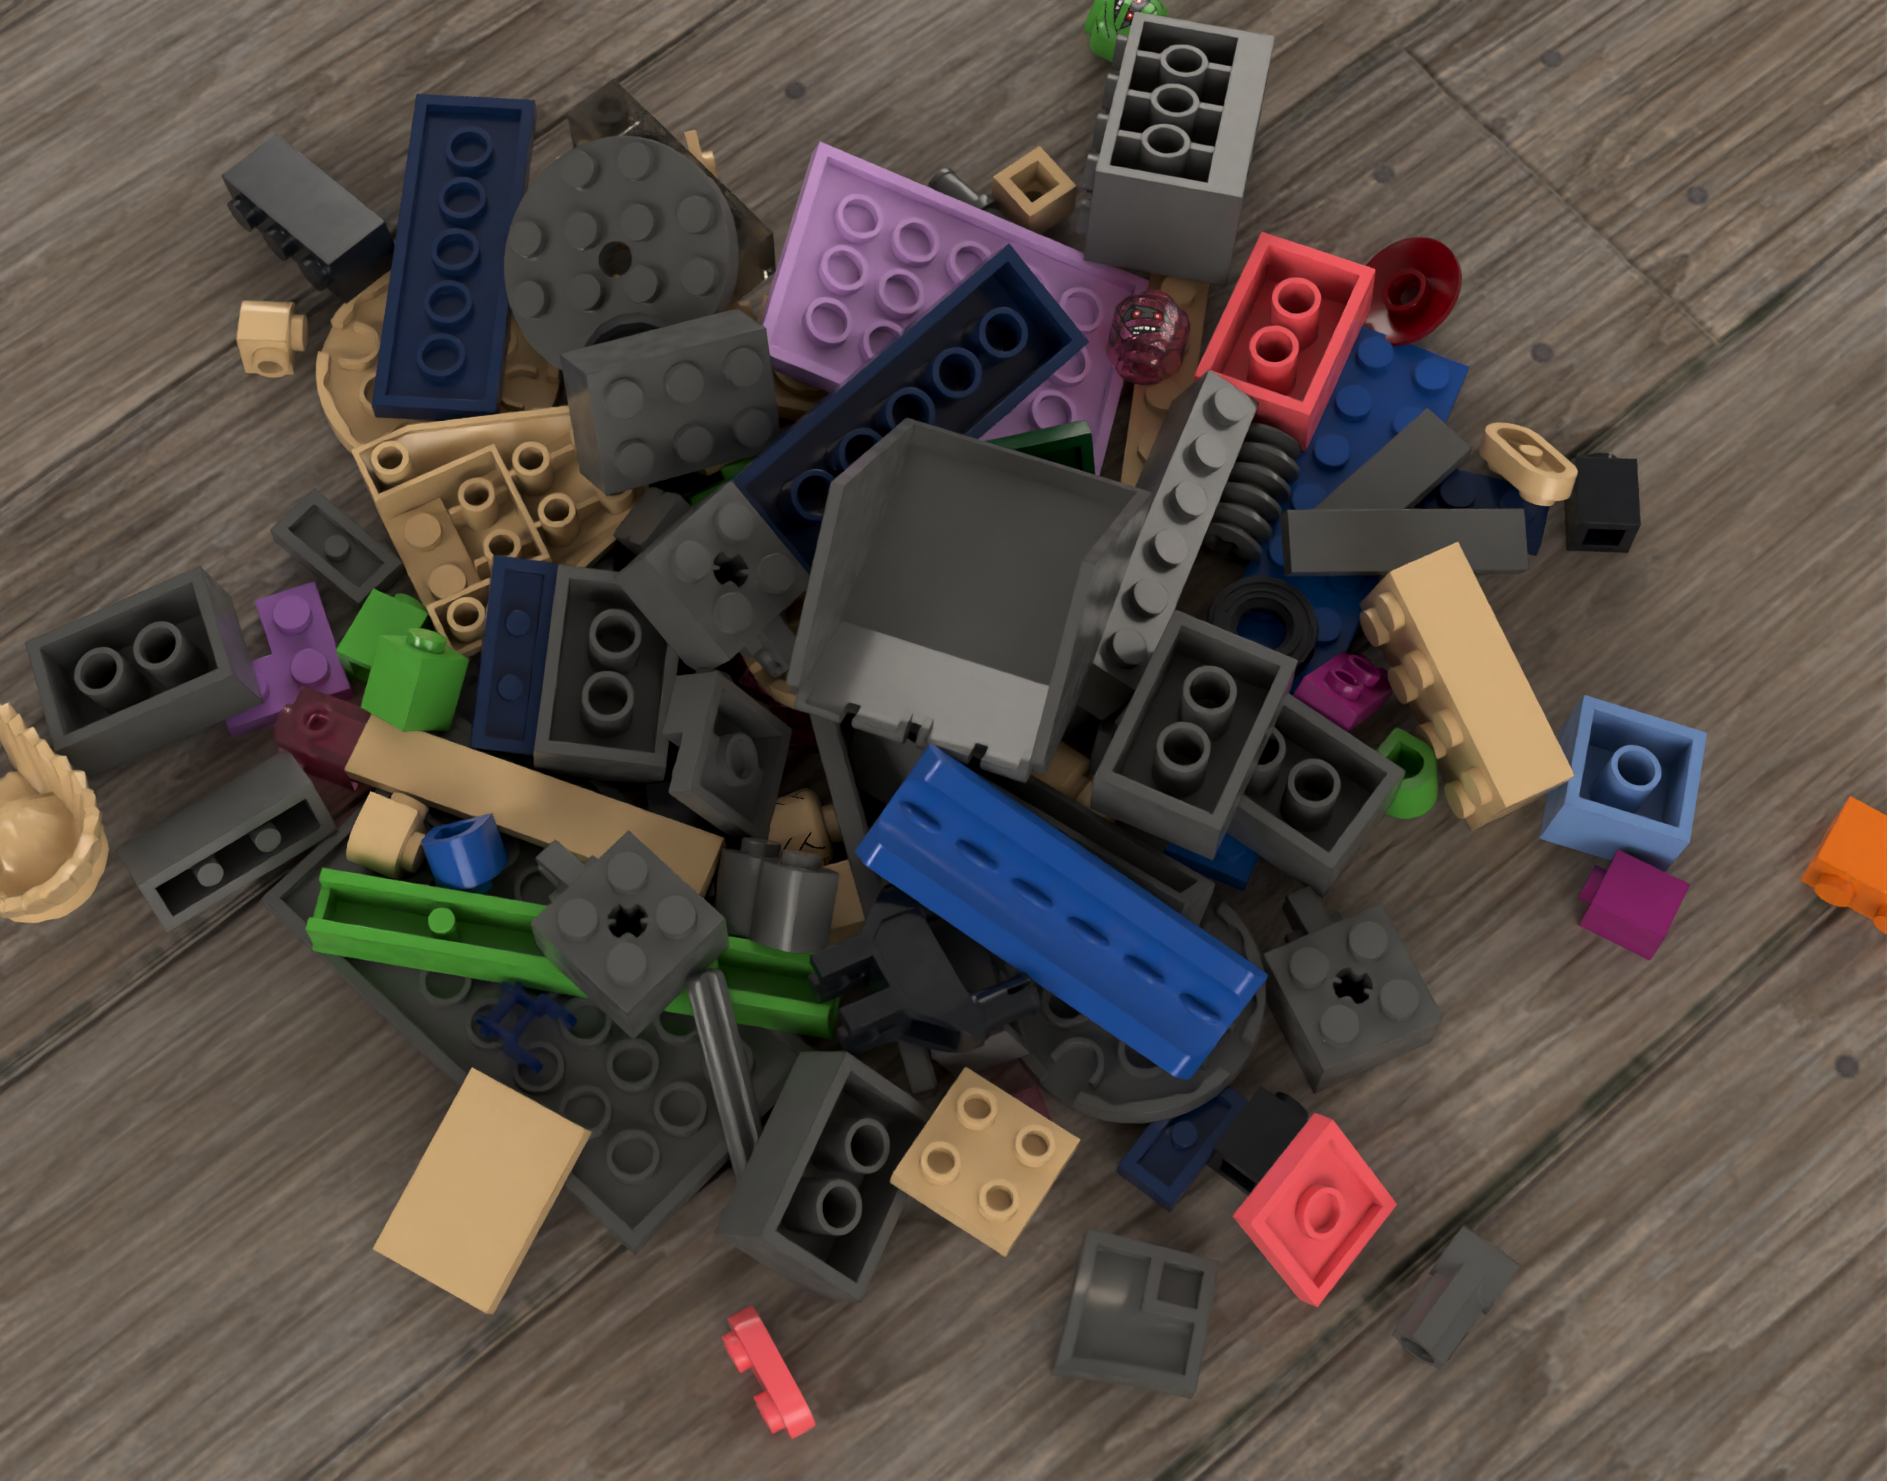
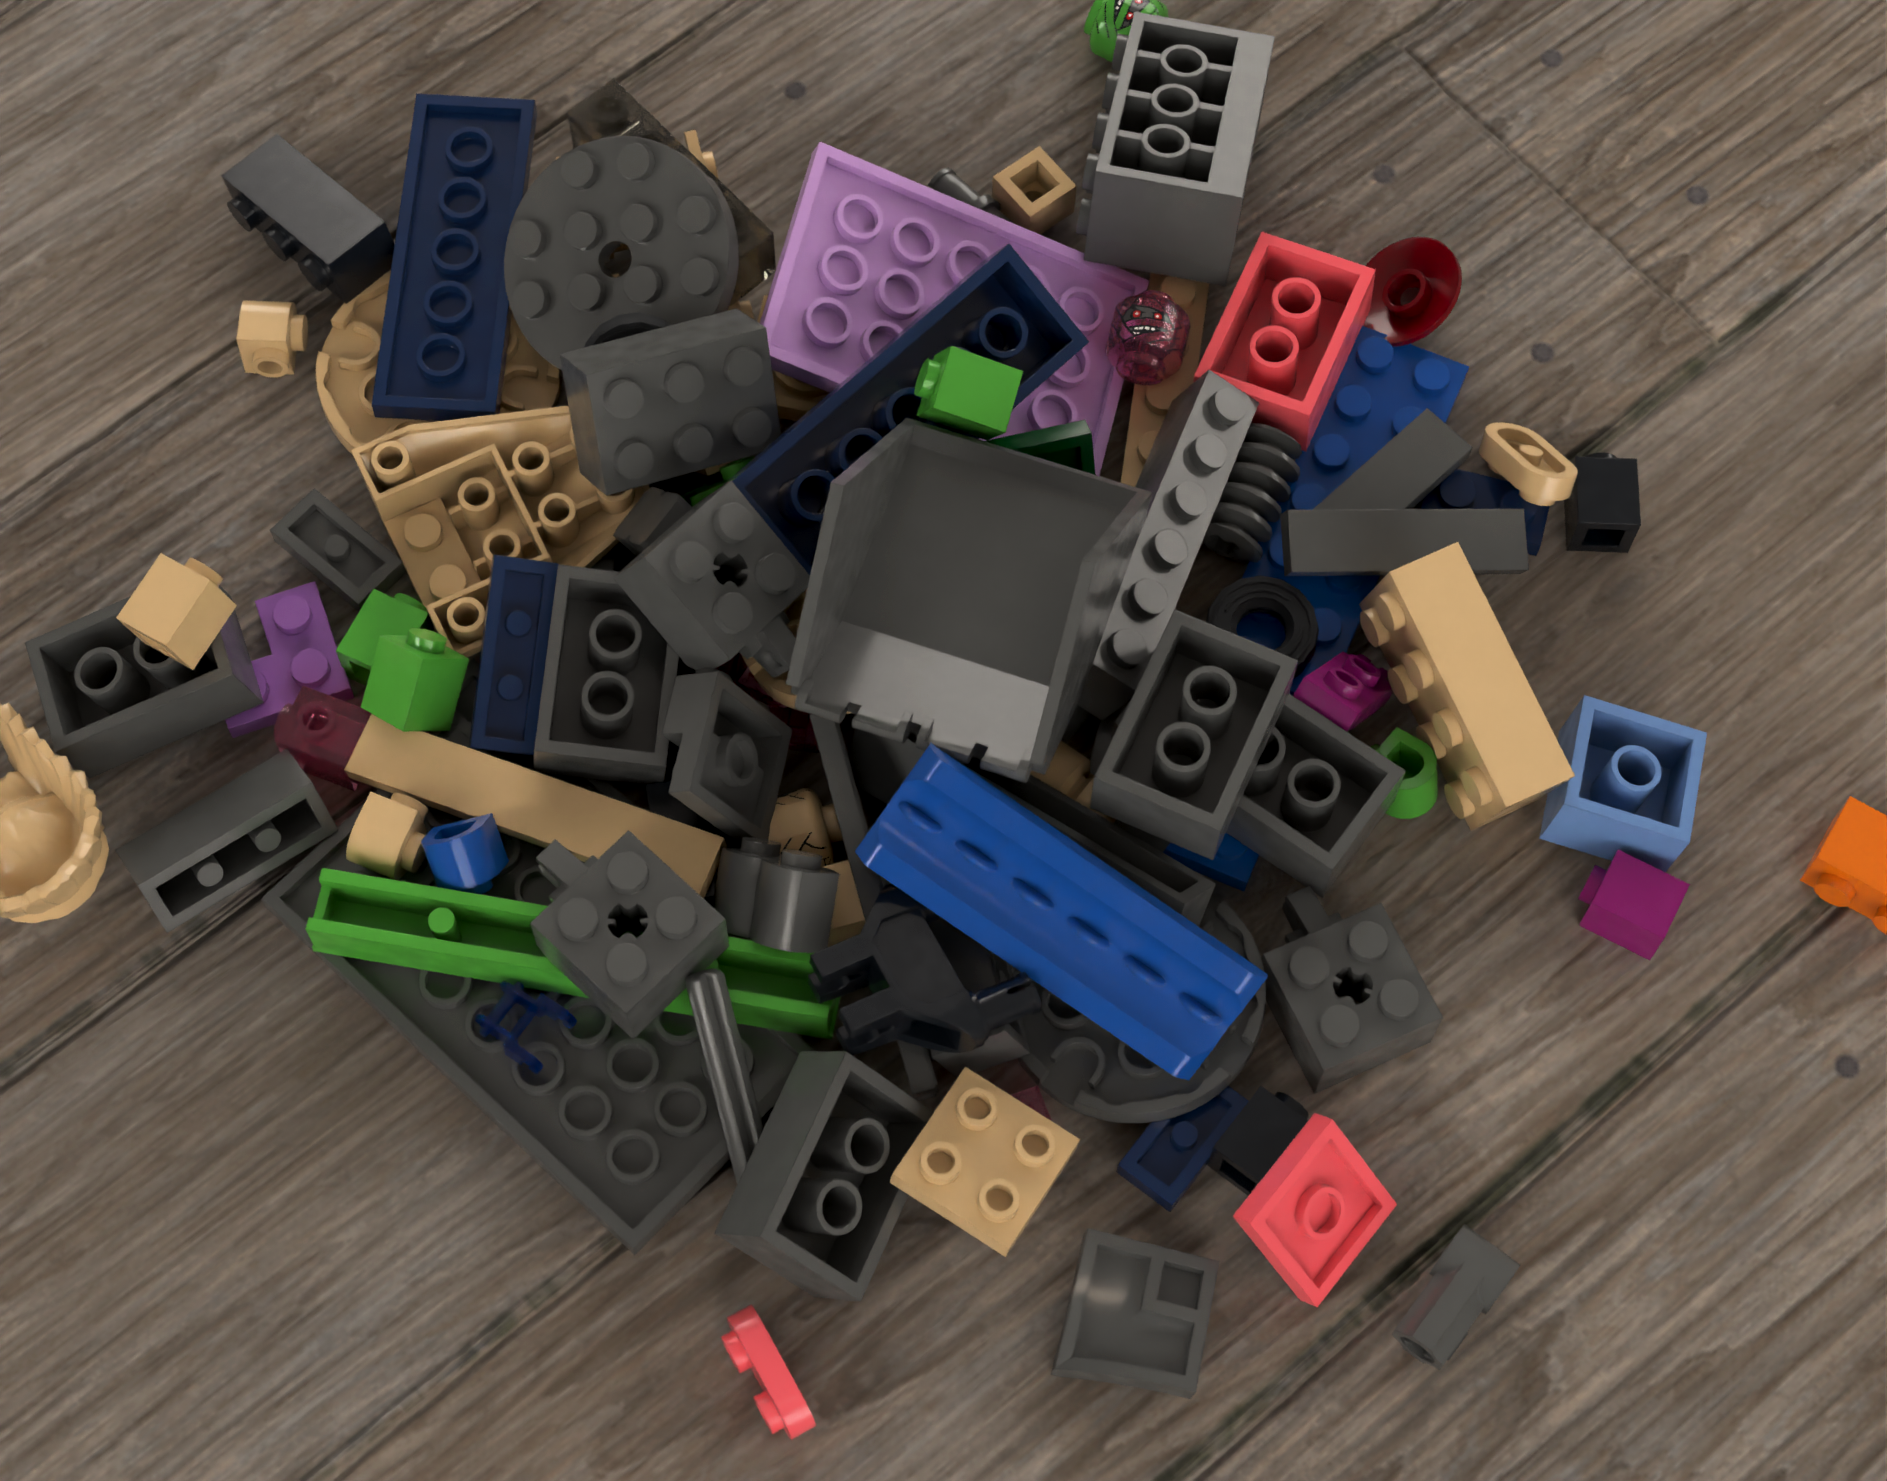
(178, 609): none -> tan brick
(482, 1191): tan tile -> none
(967, 392): none -> bright green brick

